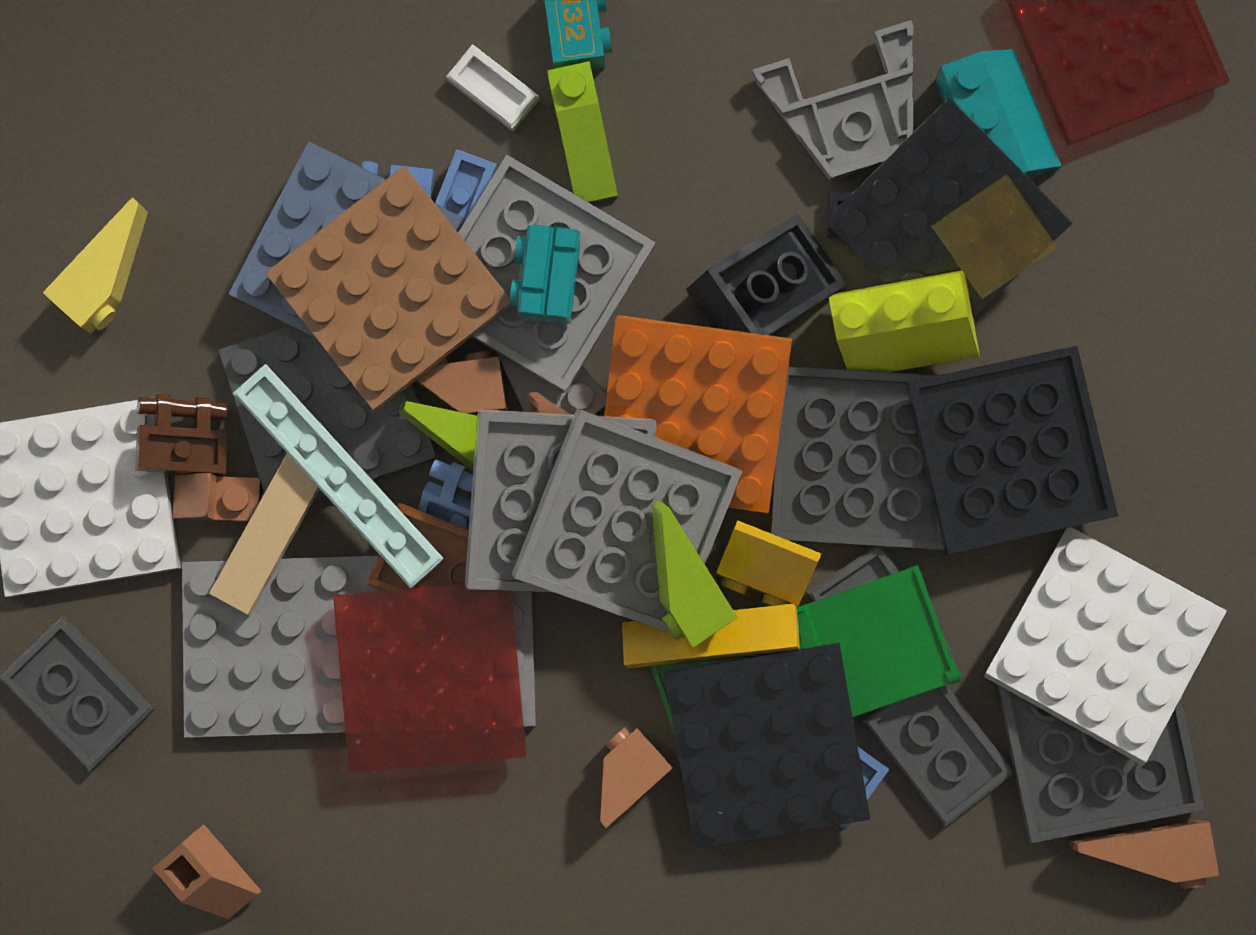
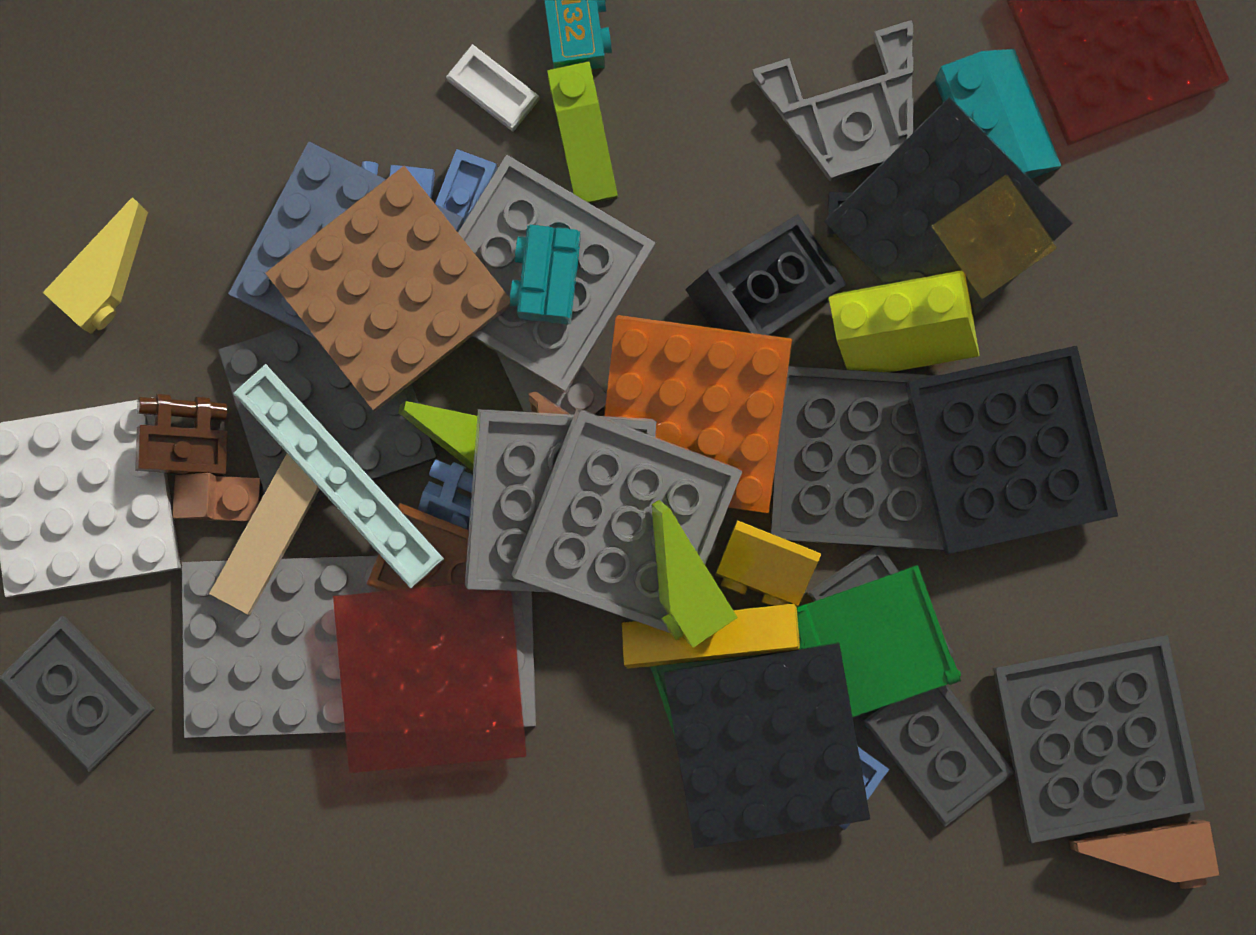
(206, 875): nougat slope -> none
(468, 384): nougat slope -> none
(628, 772): nougat slope -> none
(1105, 645): white plate -> none

